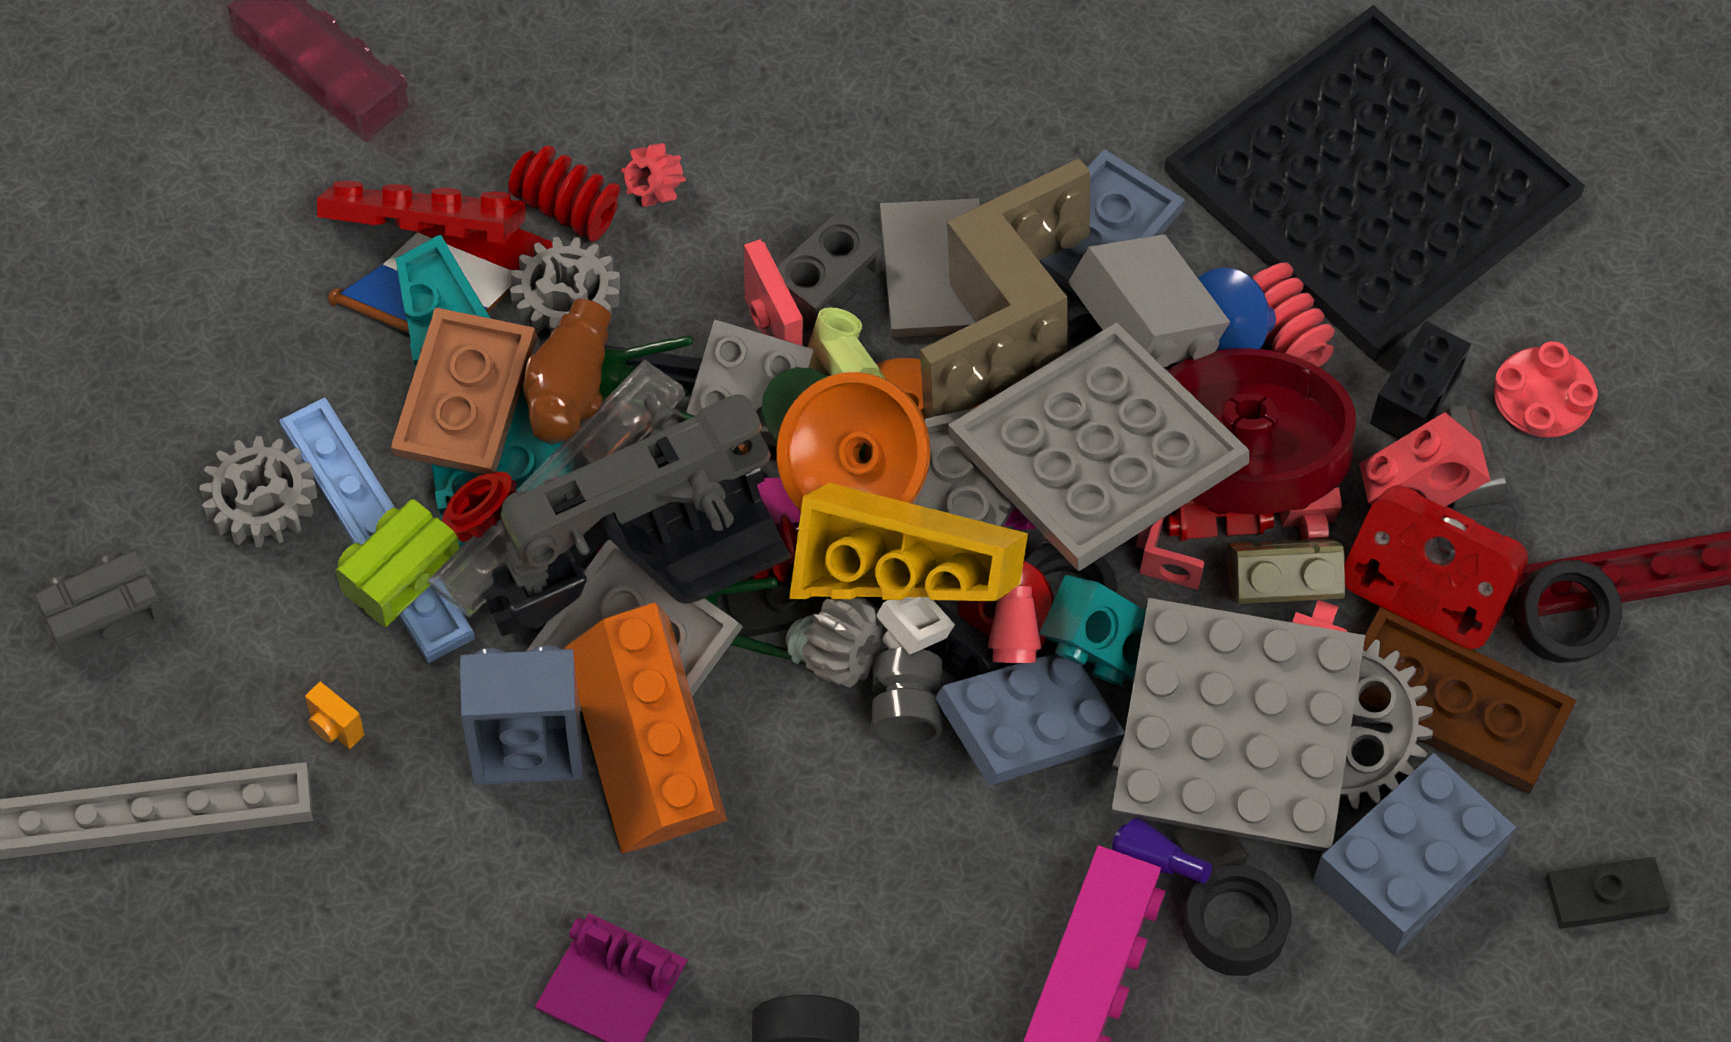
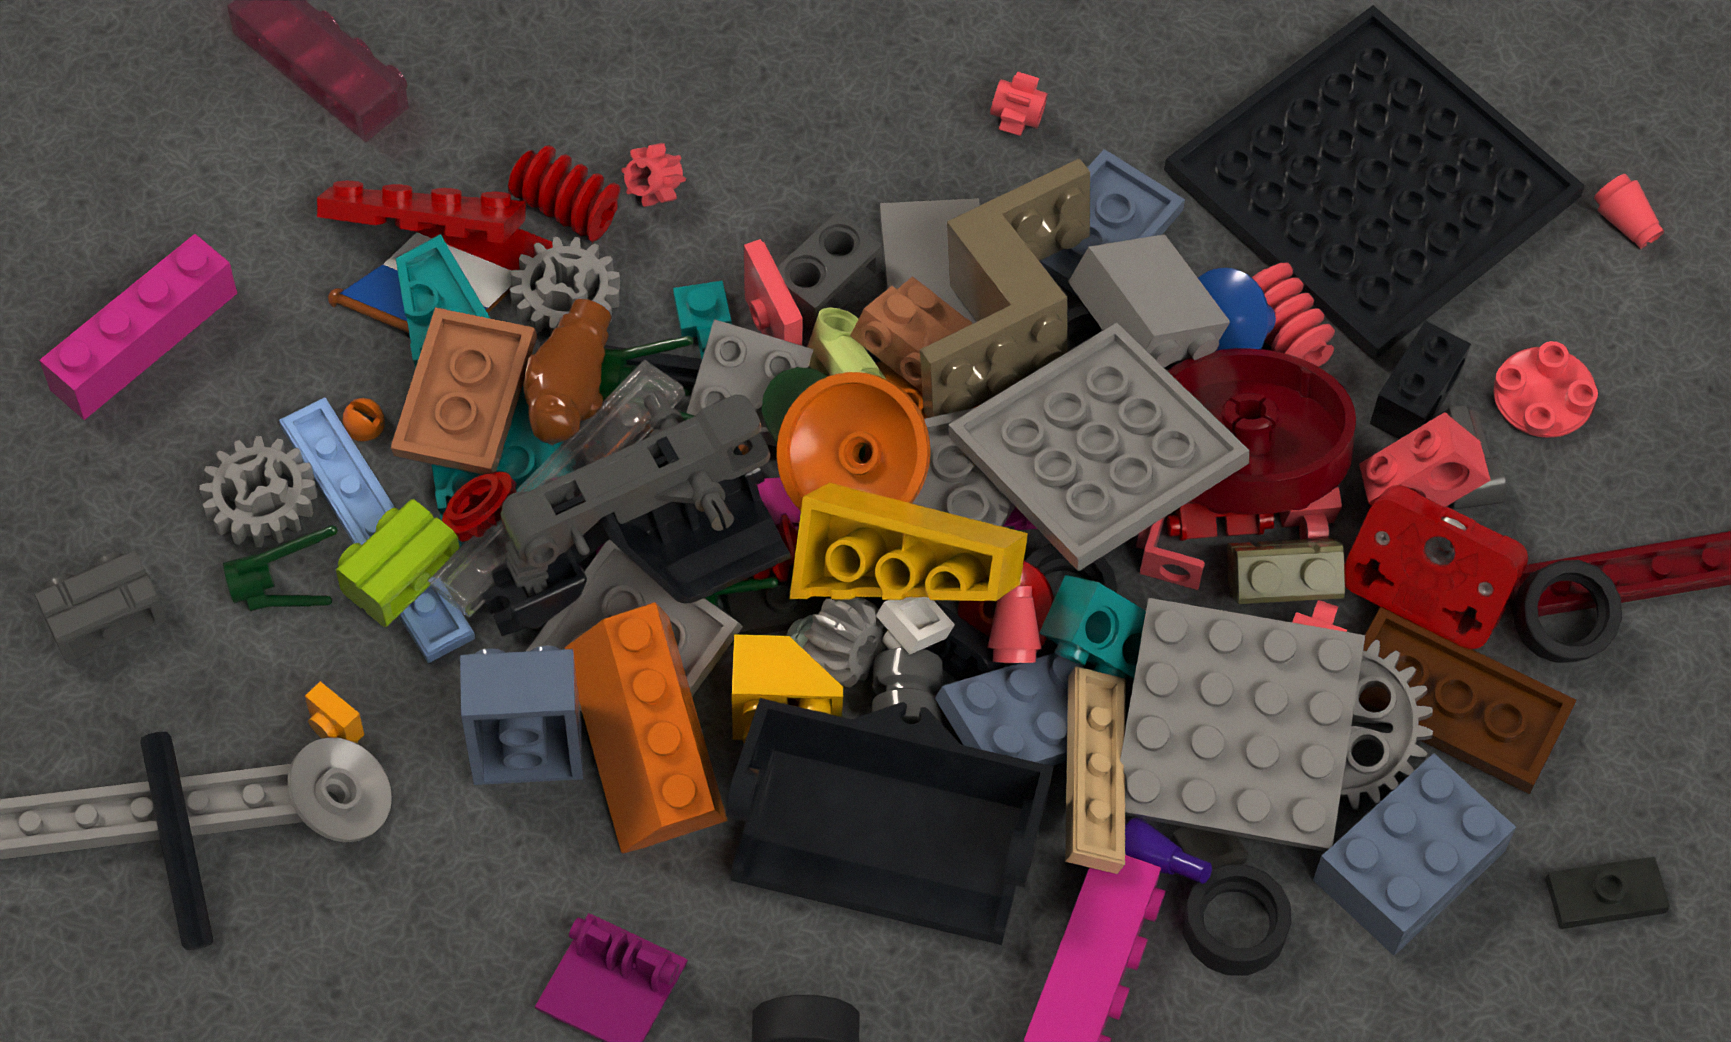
(139, 326): none -> dark pink brick
(176, 841): none -> black axle
(252, 575): none -> dark green plant
(350, 775): none -> light grey dish
(361, 425): none -> orange hinge
(698, 308): none -> teal plate
(779, 672): none -> yellow slope
(885, 817): none -> black piece
(903, 323): none -> nougat plate
(1018, 103): none -> coral gear
(1094, 771): none -> tan tile
(1628, 210): none -> coral cone

